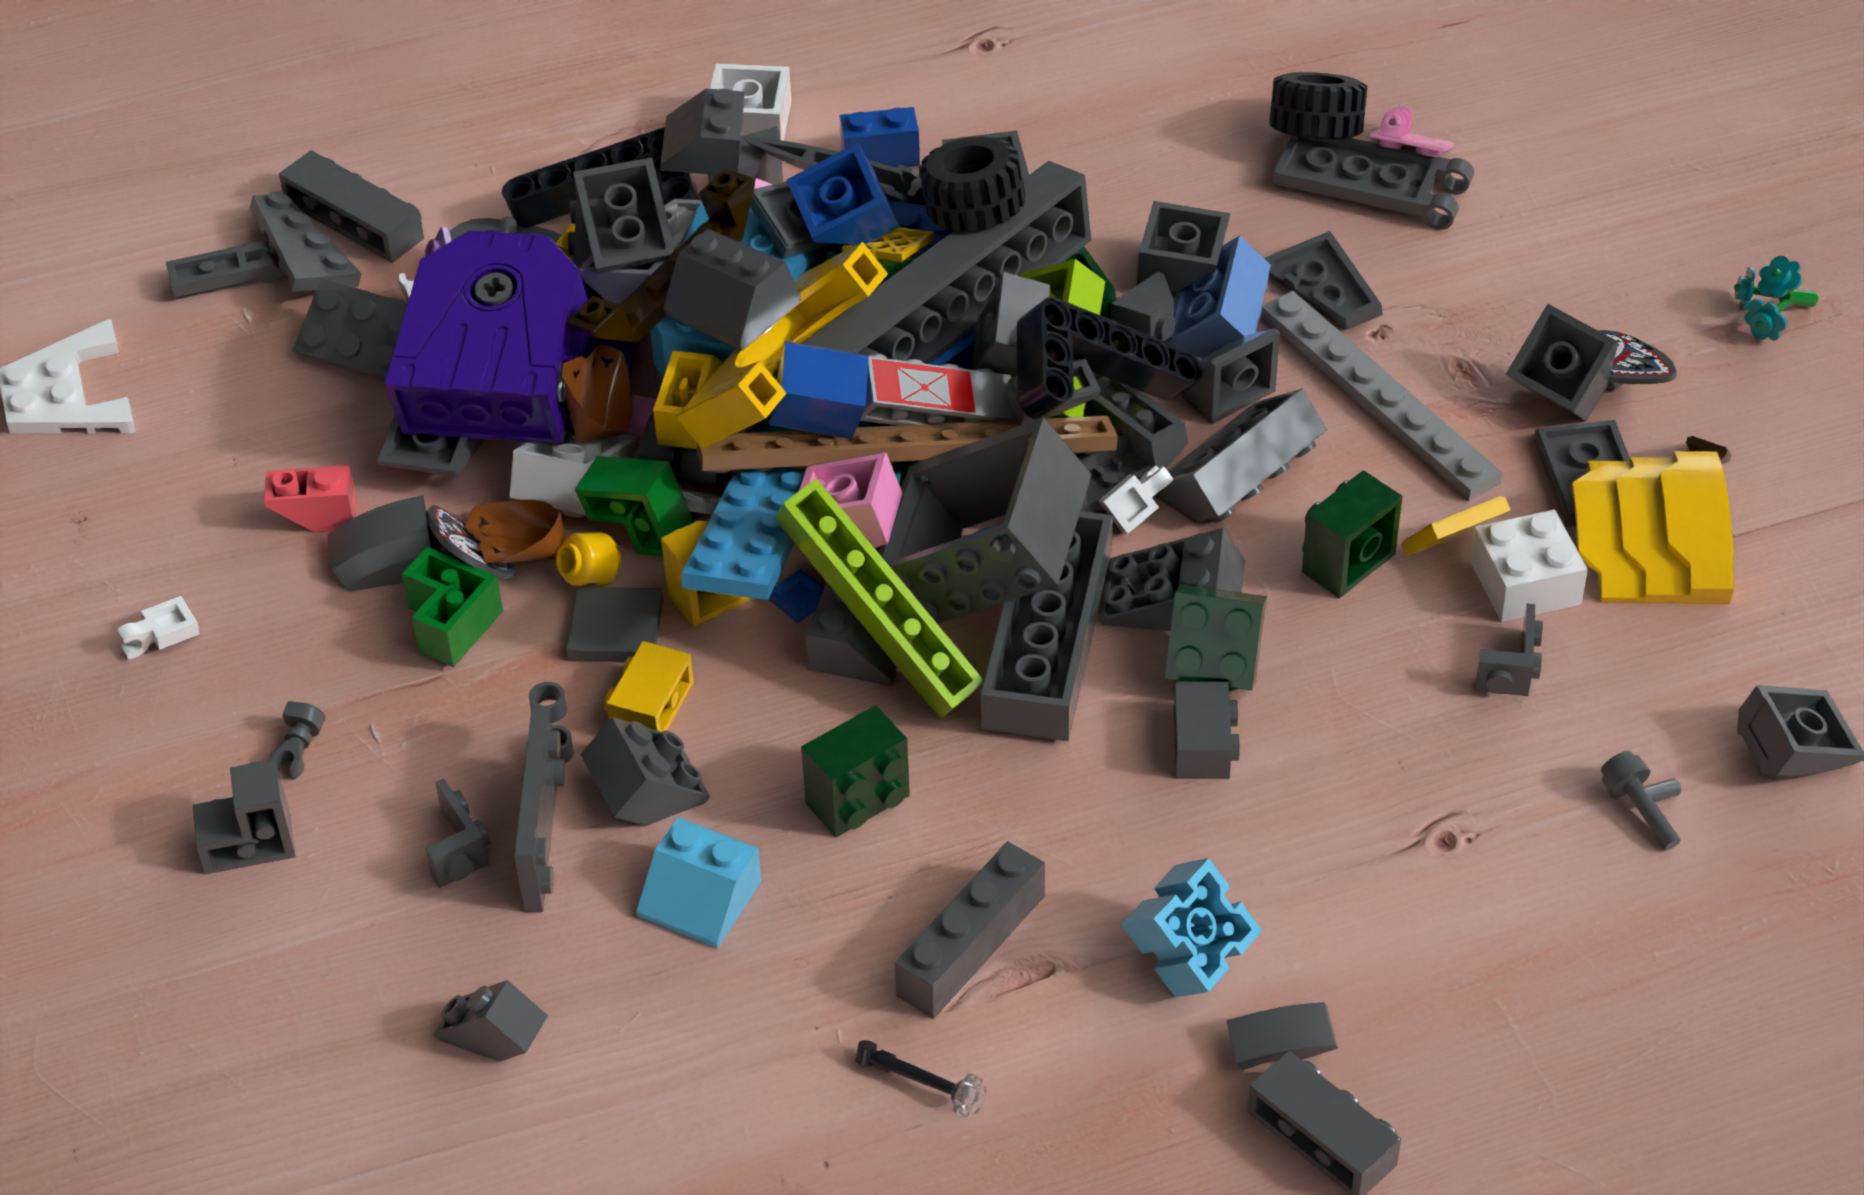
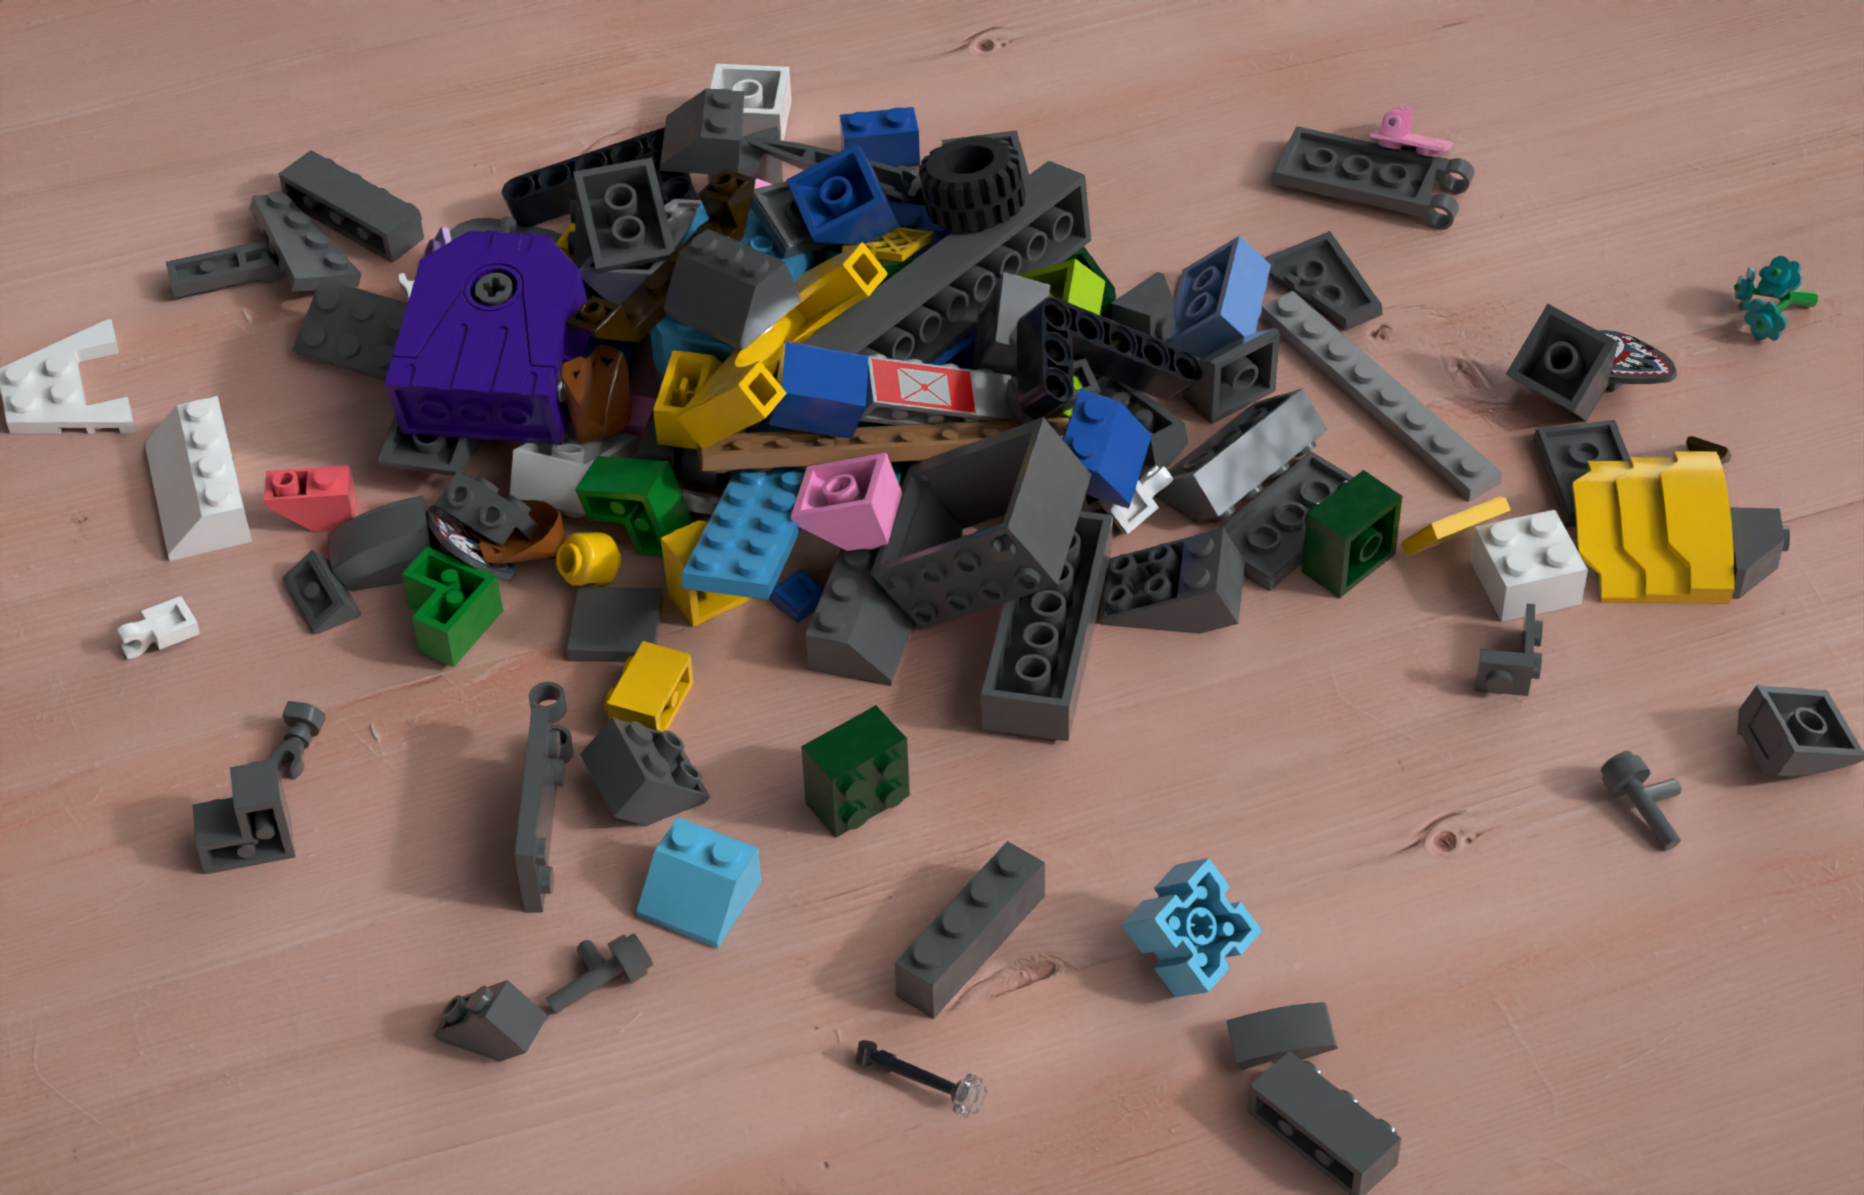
(196, 481): none -> white slope
(320, 593): none -> dark grey slope
(462, 852): dark grey bracket -> none
(484, 510): none -> dark grey bracket
(628, 958): none -> dark grey piece
(878, 598): lime brick -> none
(1108, 445): none -> blue slope
(1181, 244): dark grey slope -> none
(1204, 730): dark grey brick -> none
(1215, 636): dark green brick -> none
(1273, 524): none -> dark grey tile
(1318, 105): black tyre -> none
(1756, 545): none -> dark grey slope

